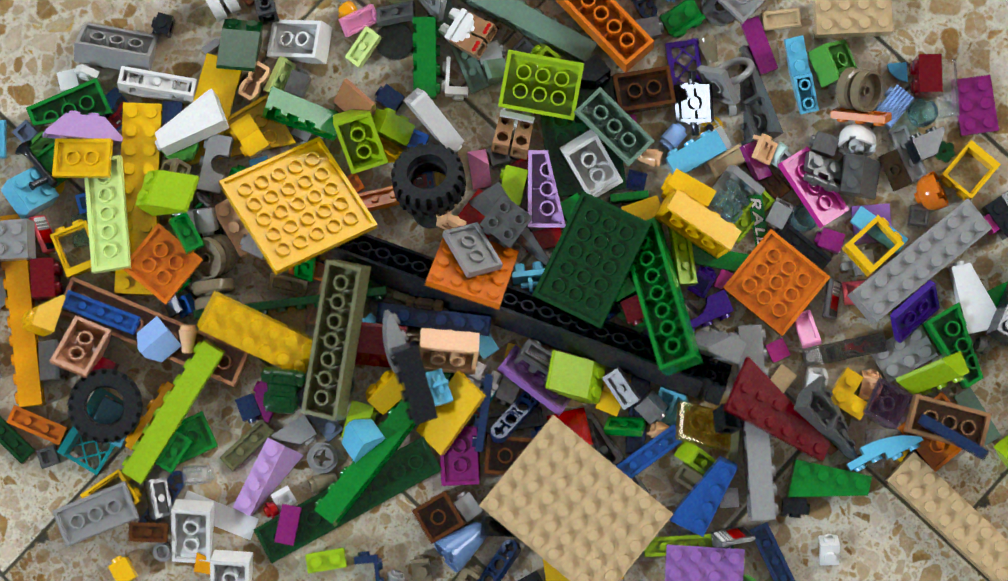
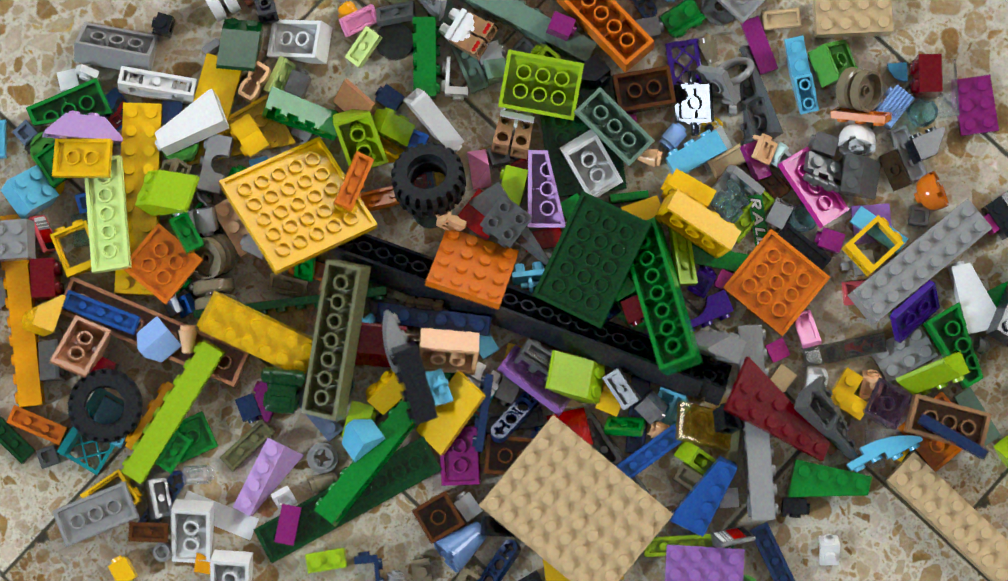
(25, 149): black piece -> none
(270, 509): red plate -> none
(297, 432): light grey slope -> none
(353, 181): none -> orange plate
(472, 250): light grey plate -> none
(561, 26): none -> magenta brick
(636, 180): clear blue plate -> none
(831, 299): slope -> none
(948, 148): dark green plant -> none
(980, 155): yellow window -> none

